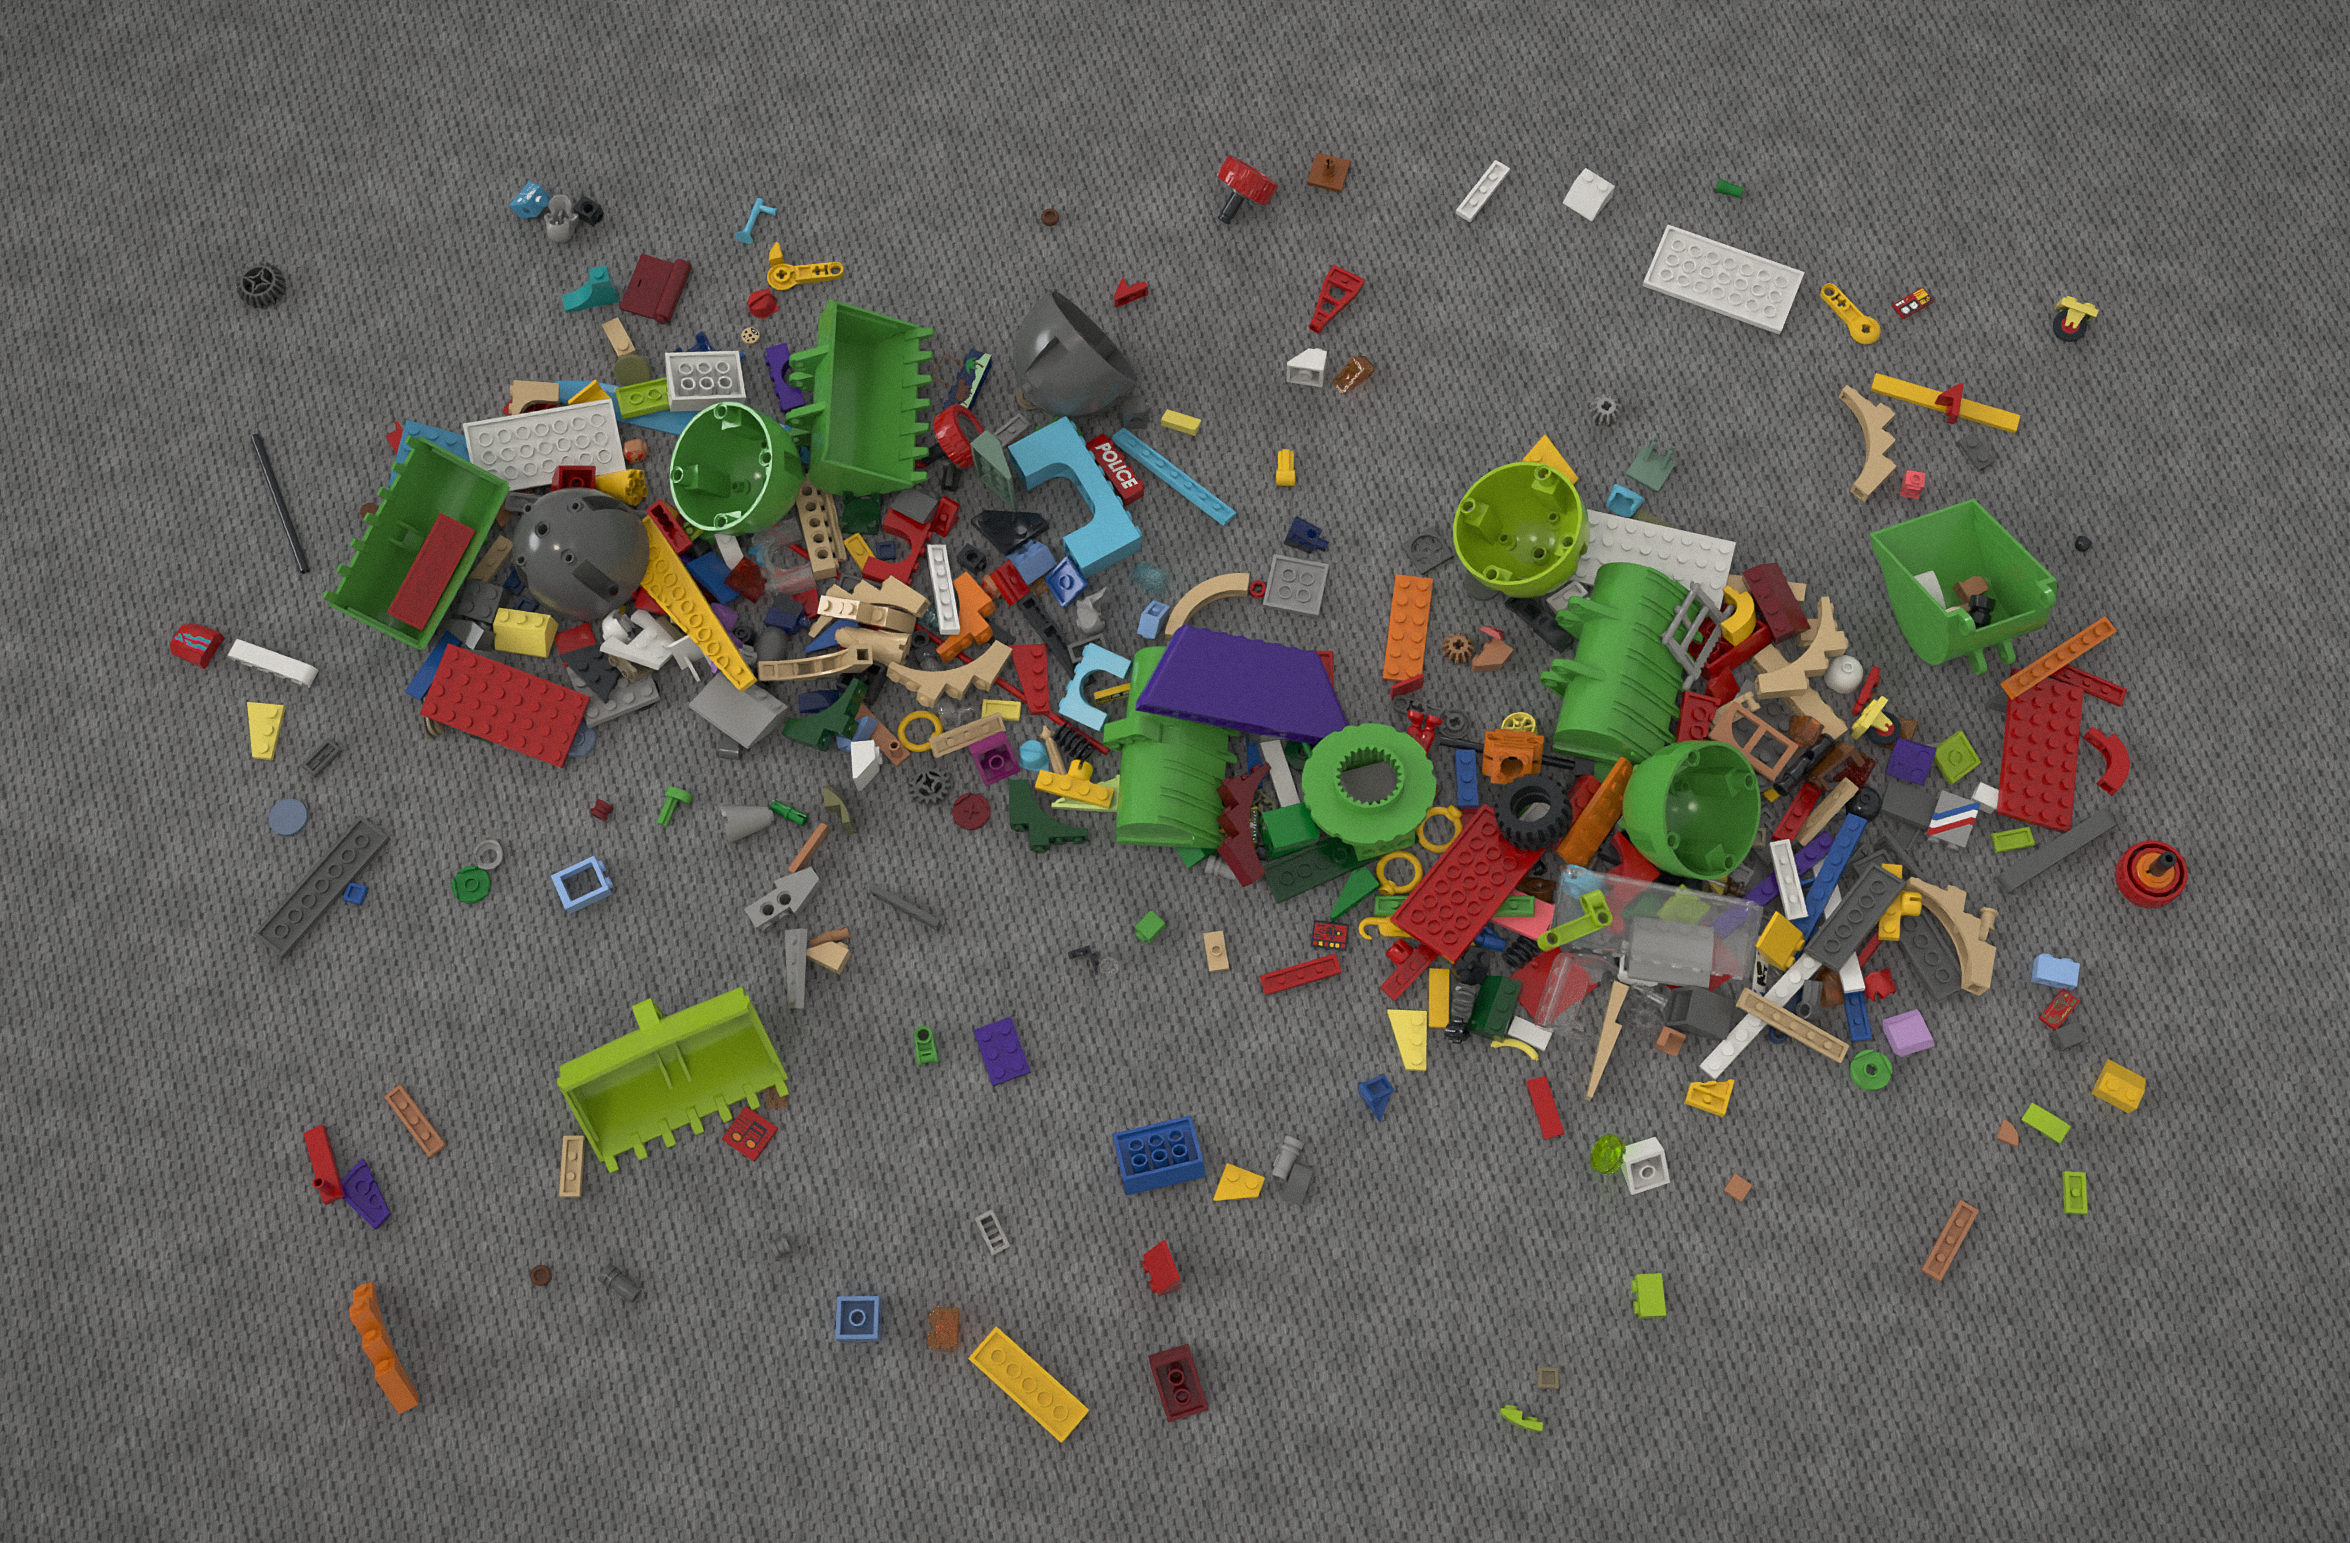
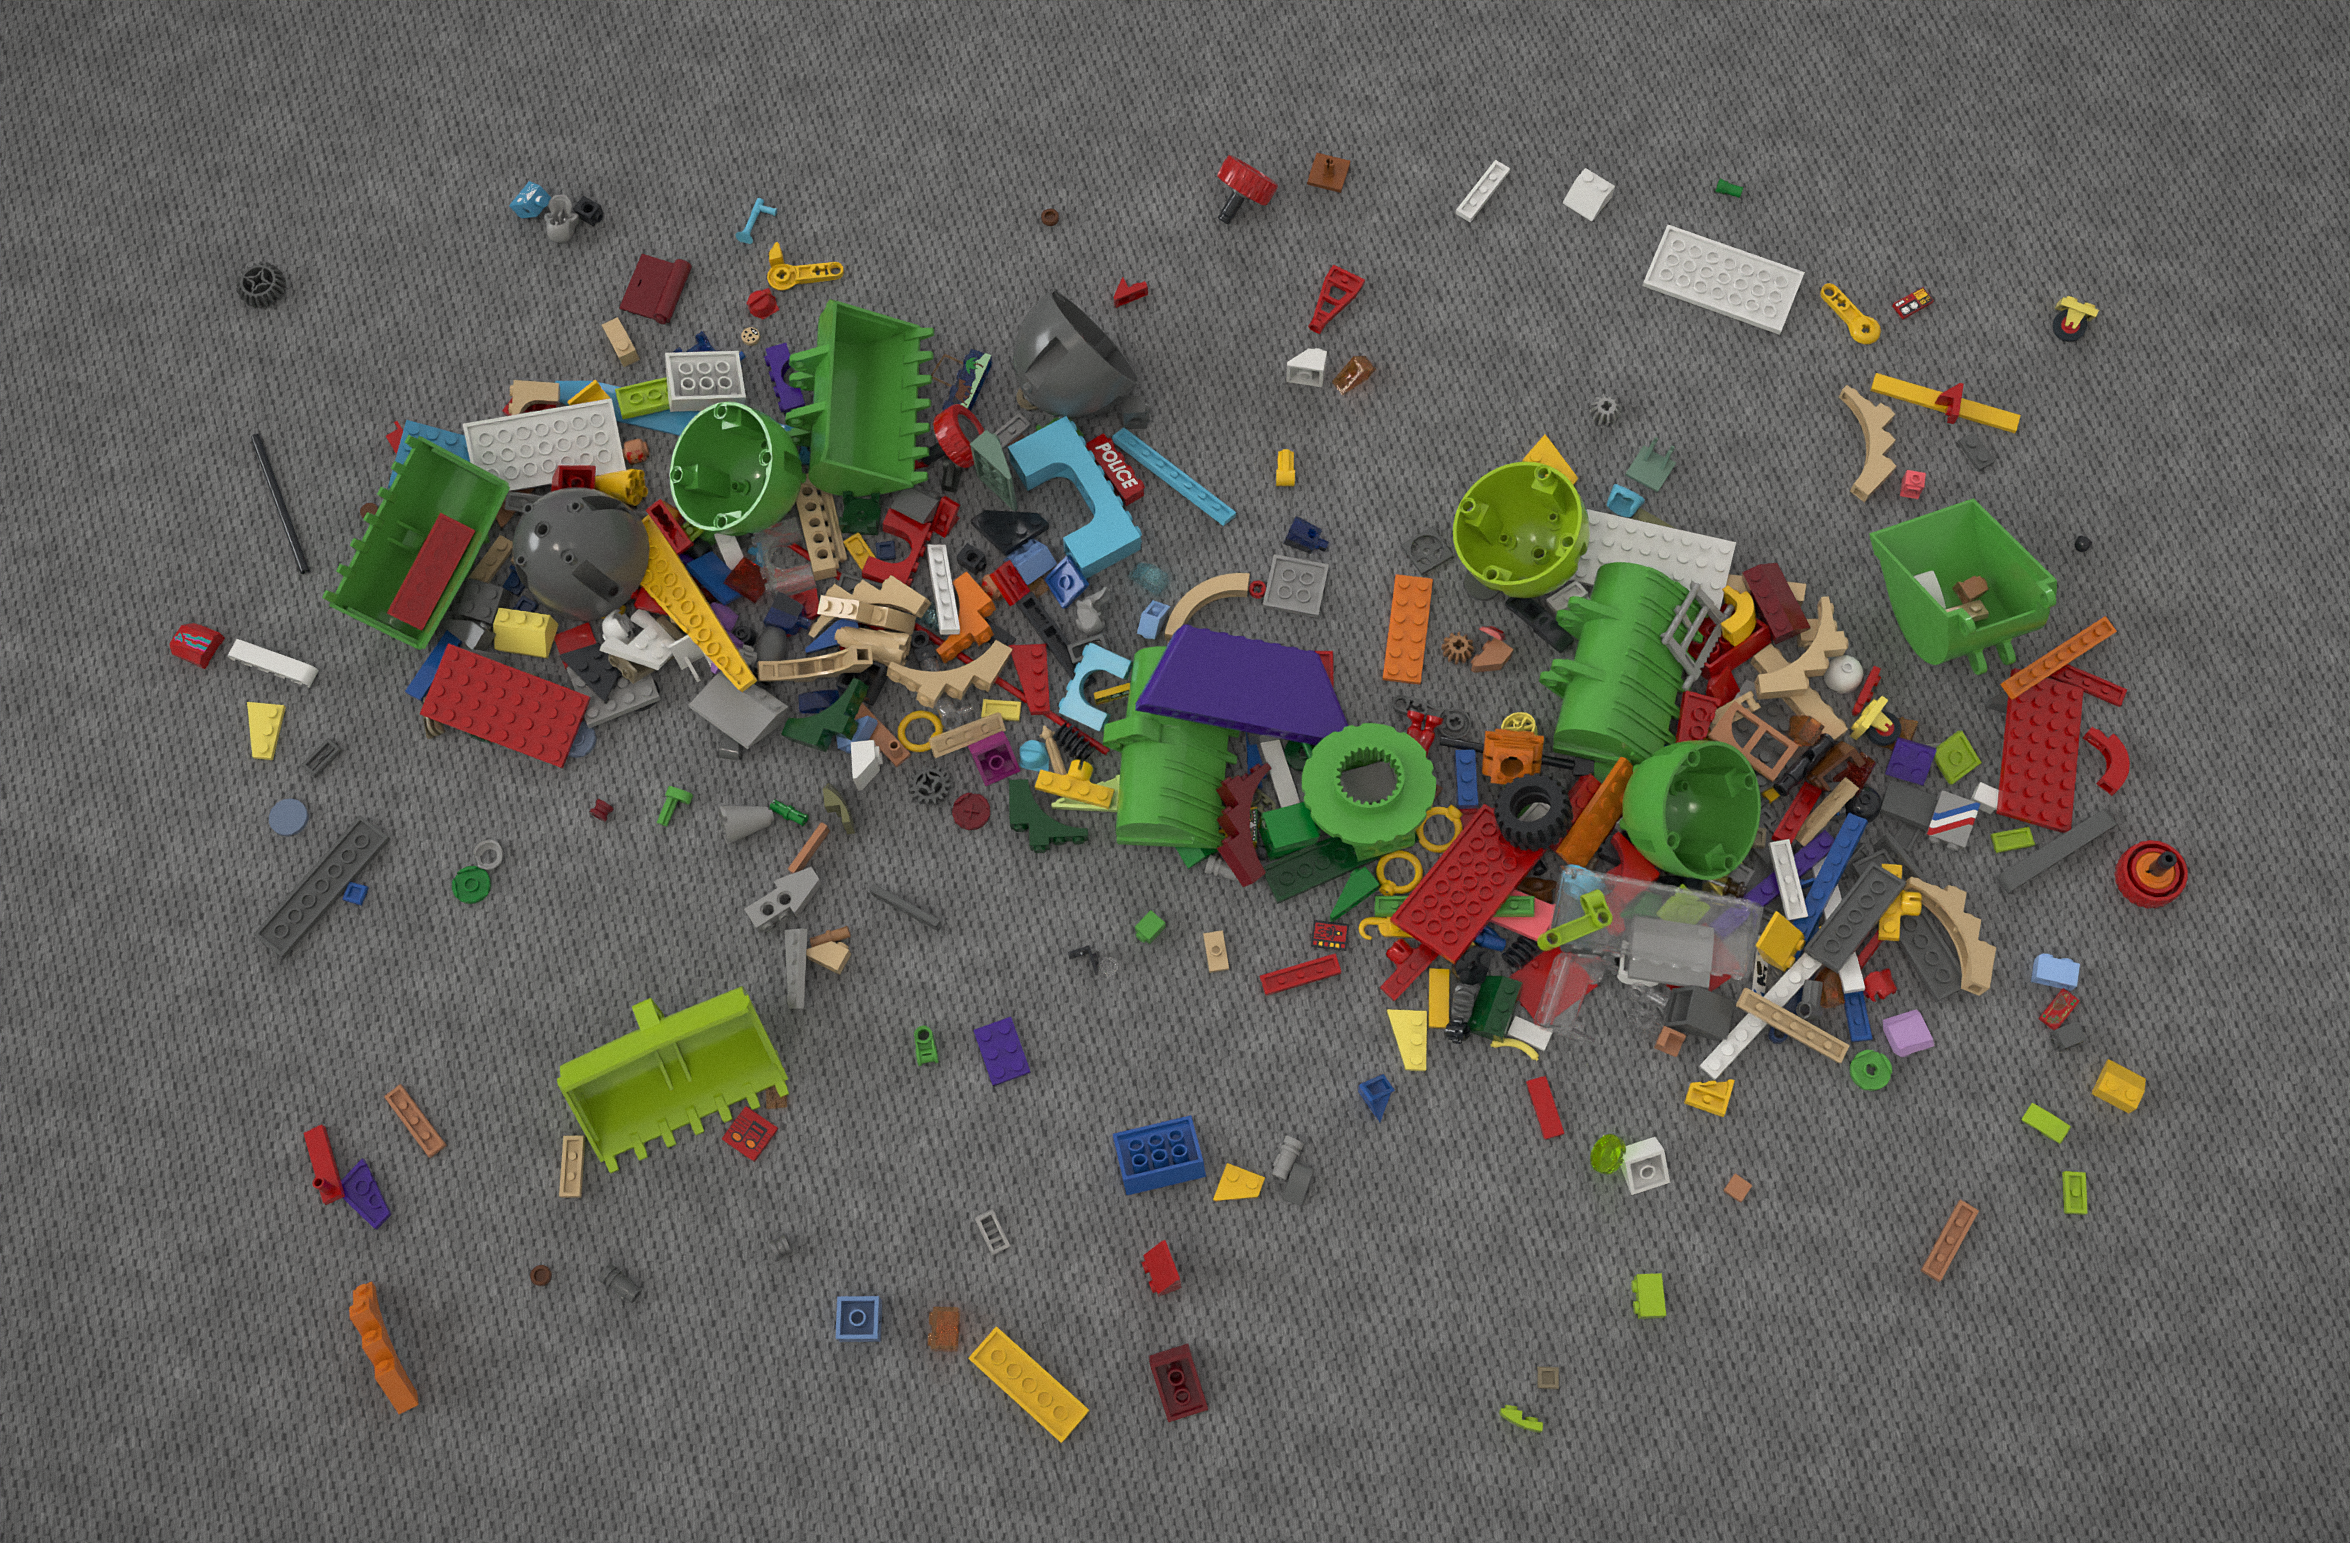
(590, 898): light blue window -> none
(596, 292): teal arch -> none
(632, 369): olive tile -> none
(1180, 422): light yellow slope -> none
(1407, 686): red piece -> none
(1608, 1035): tan slope -> none
(1980, 609): black wheel -> none
(1987, 921): tan connector -> none
(2008, 1134): nougat tile -> none

